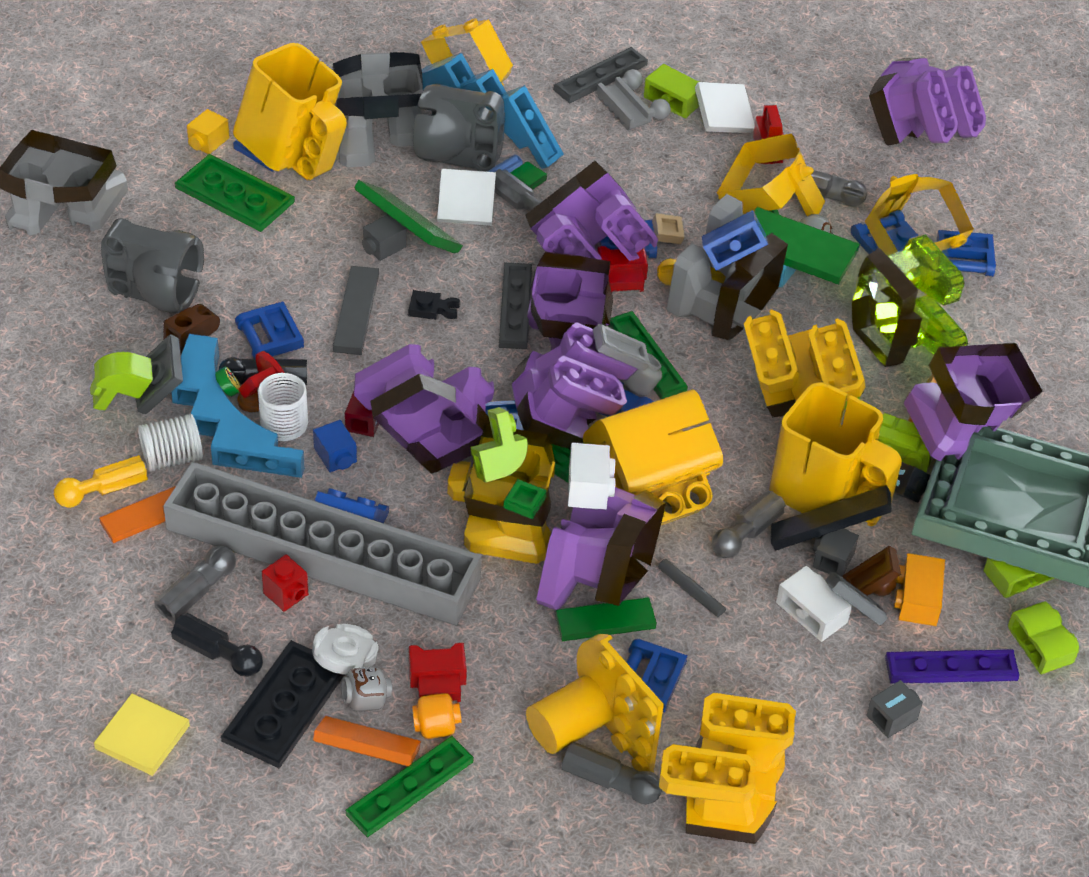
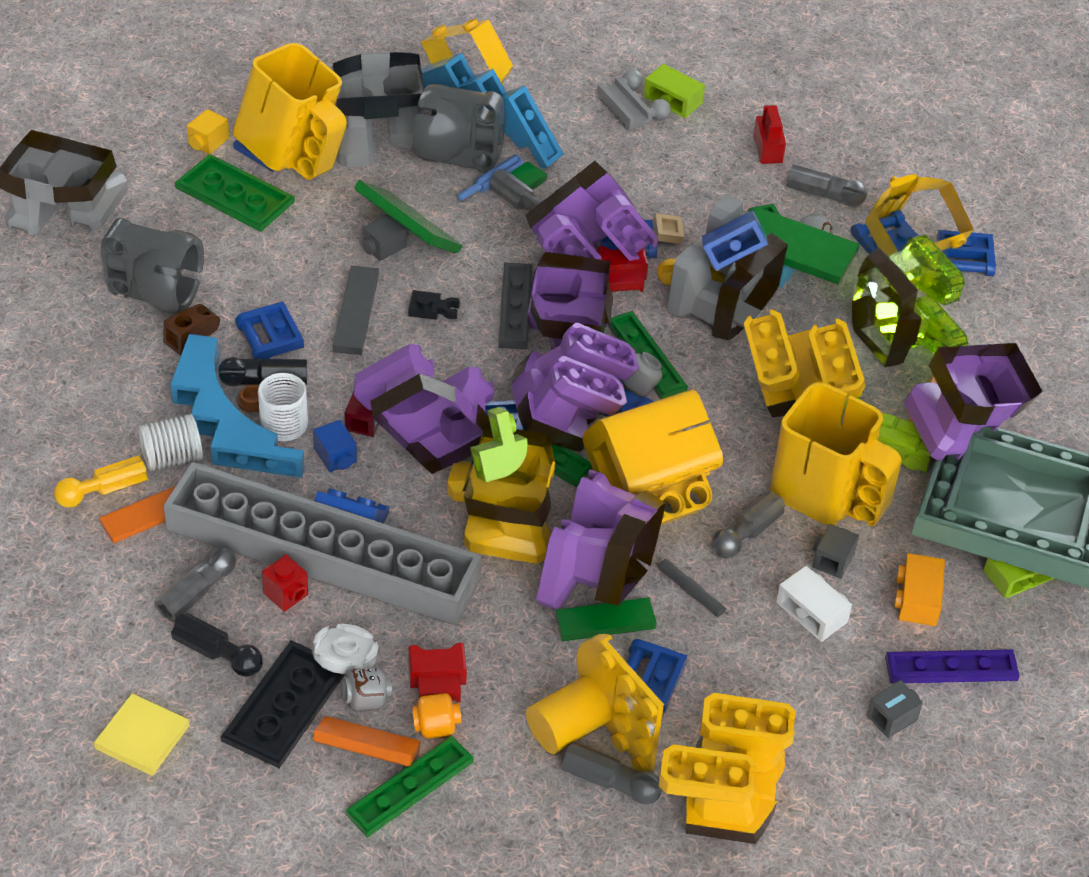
(122, 374): lime brick -> none
(165, 374): dark grey tile -> none
(227, 381): green tile -> none
(266, 367): red tile -> none
(466, 197): white tile -> none
(524, 499): green tile -> none
(590, 476): white brick -> none
(602, 72): dark grey tile -> none
(621, 347): light grey tile -> none
(724, 107): white tile -> none
(778, 192): yellow piece -> none
(831, 517): black tile -> none
(856, 598): tile -> none
(876, 574): reddish brown tile -> none
(911, 482): black brick -> none
(922, 97): medium lavender piece -> none
(1043, 637): lime brick -> none

